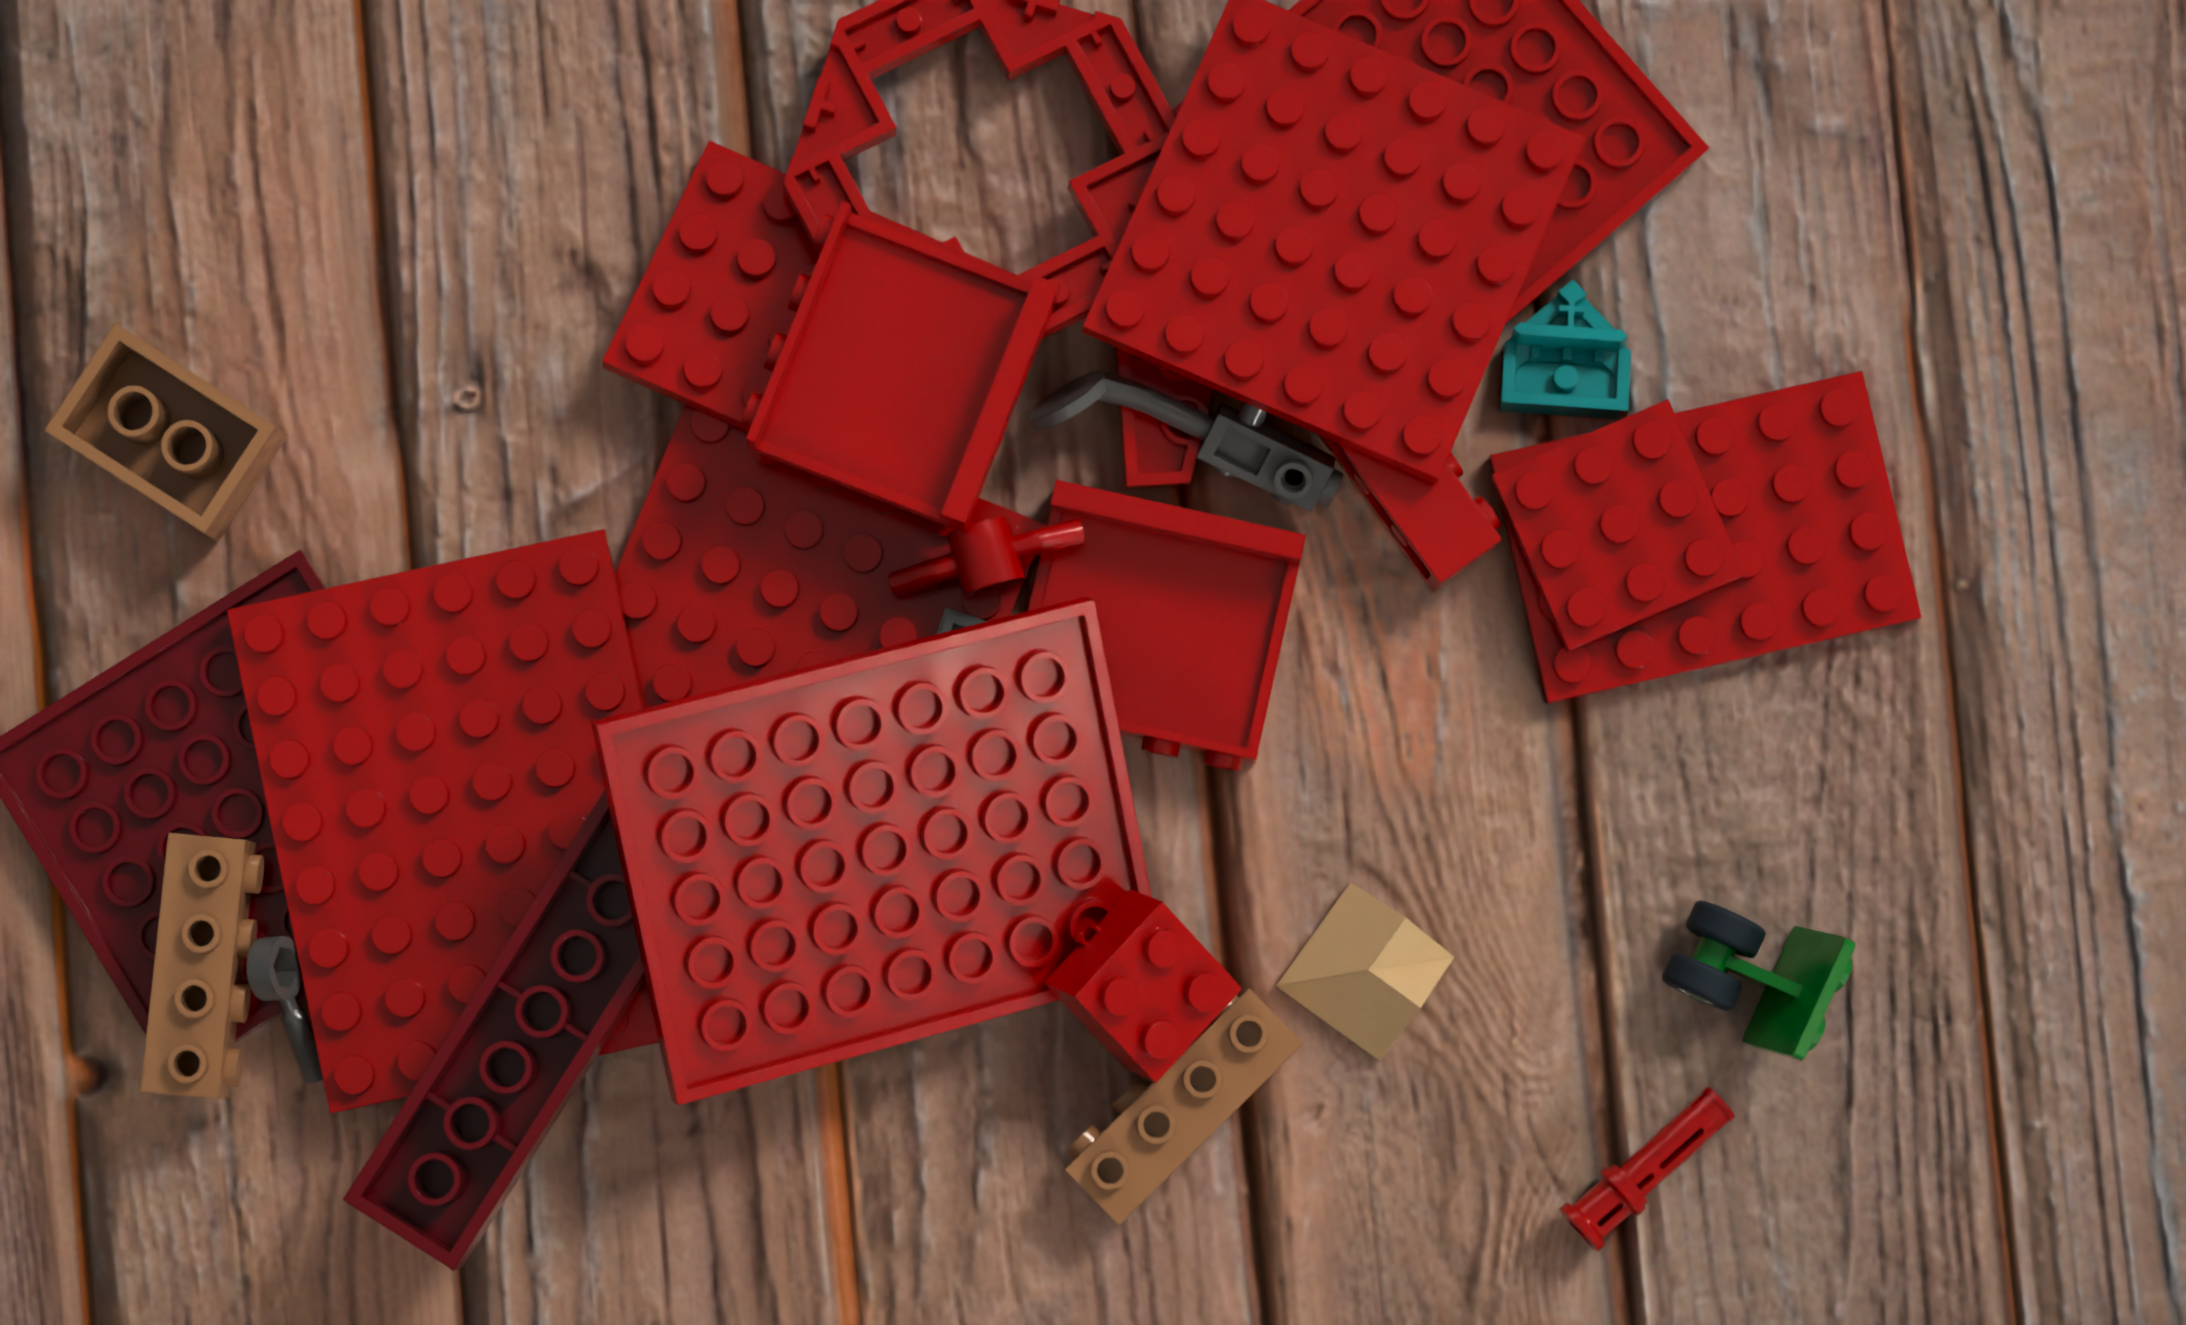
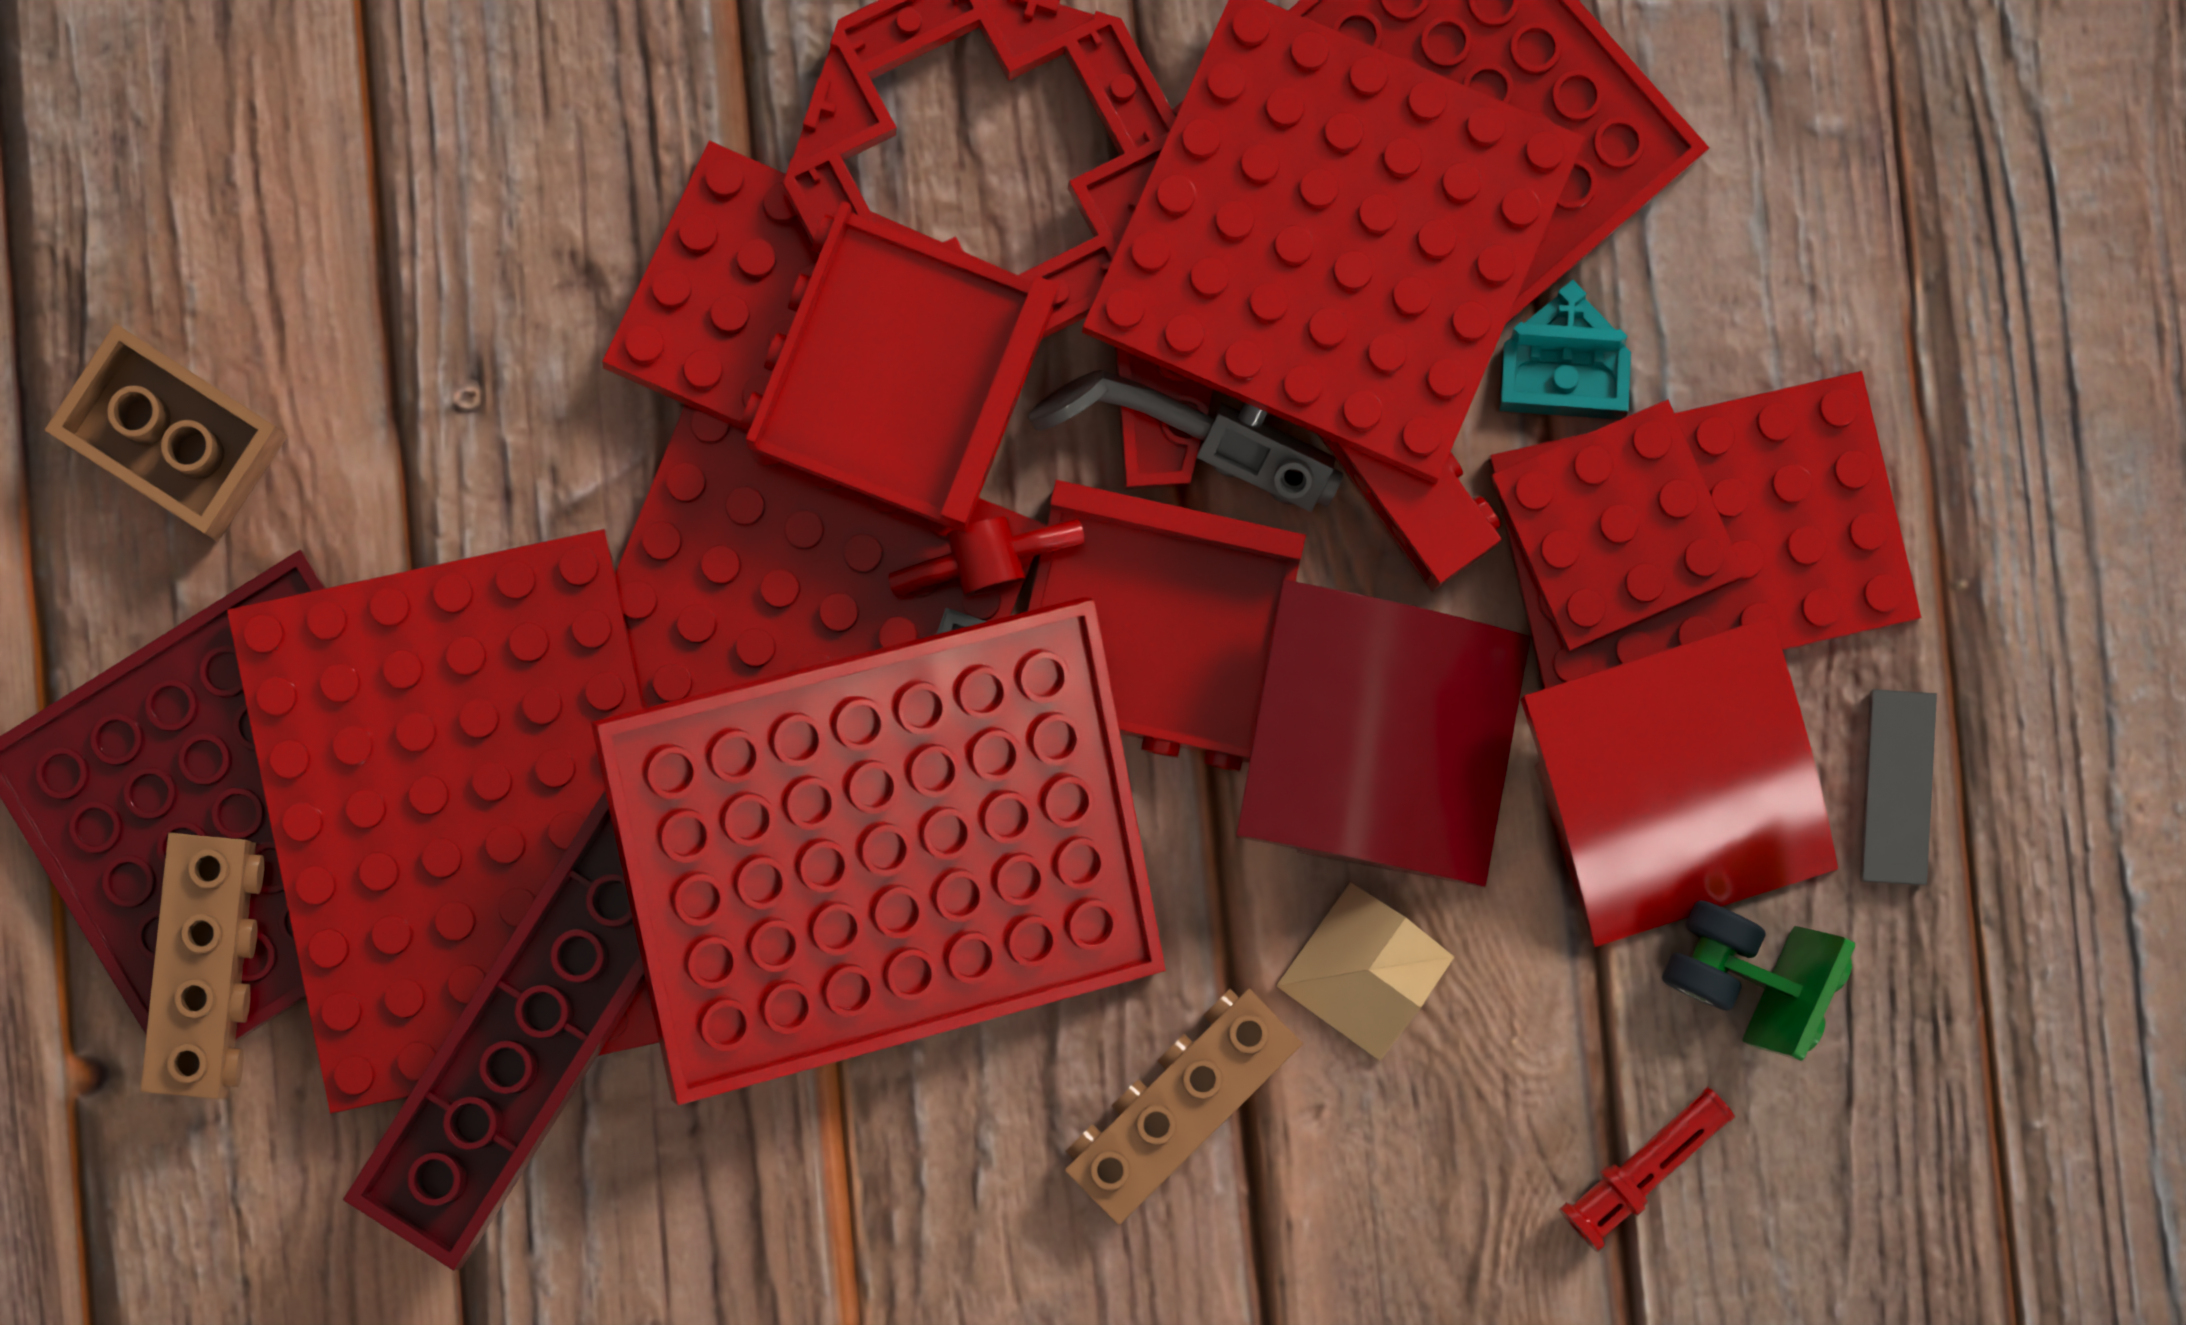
(283, 987): dark grey piece -> none
(1142, 985): red brick -> none
(1383, 734): none -> dark red slope
(1681, 781): none -> red slope
(1898, 787): none -> dark grey tile

